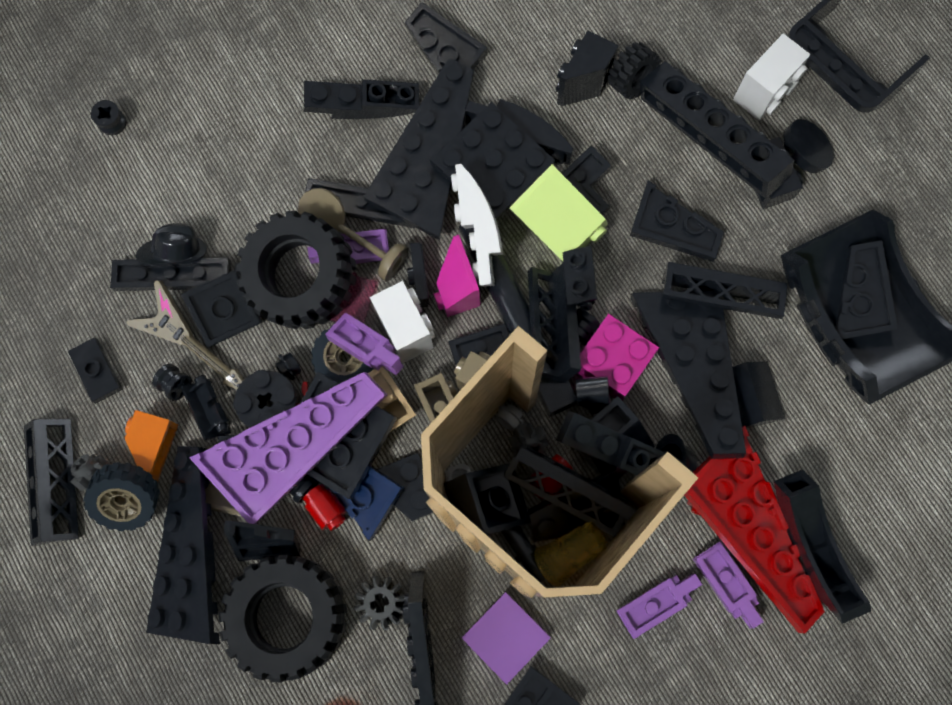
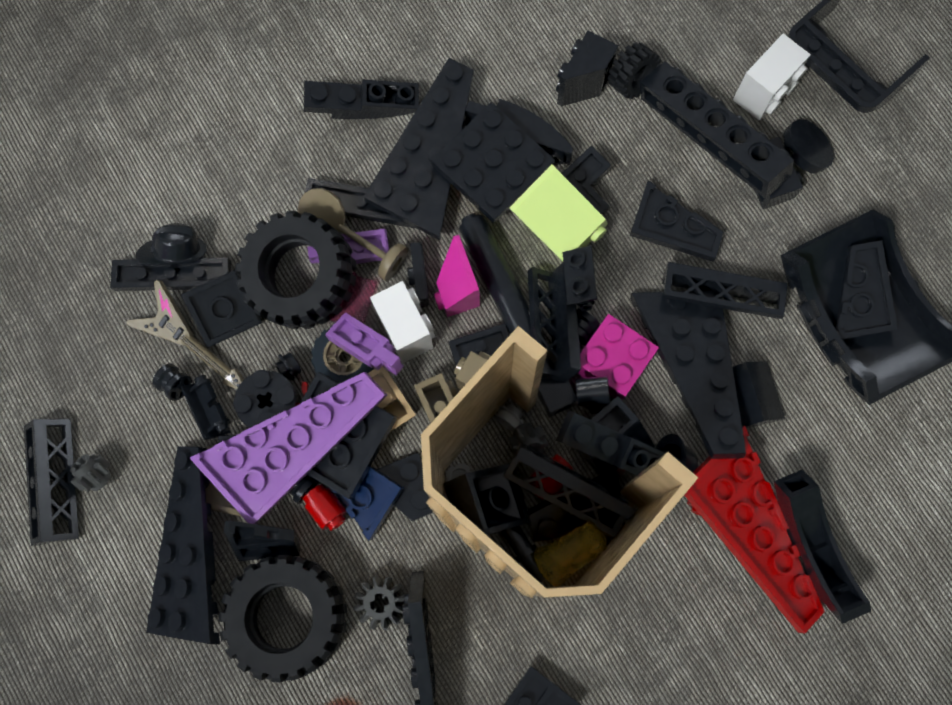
(95, 370): black plate -> none
(108, 124): black wheel -> none
(121, 496): black wheel -> none
(150, 441): orange slope -> none
(443, 39): black wing -> none
(476, 213): white slope -> none
(506, 638): medium lavender tile -> none
(657, 604): medium lavender hinge -> none
(729, 584): medium lavender hinge -> none

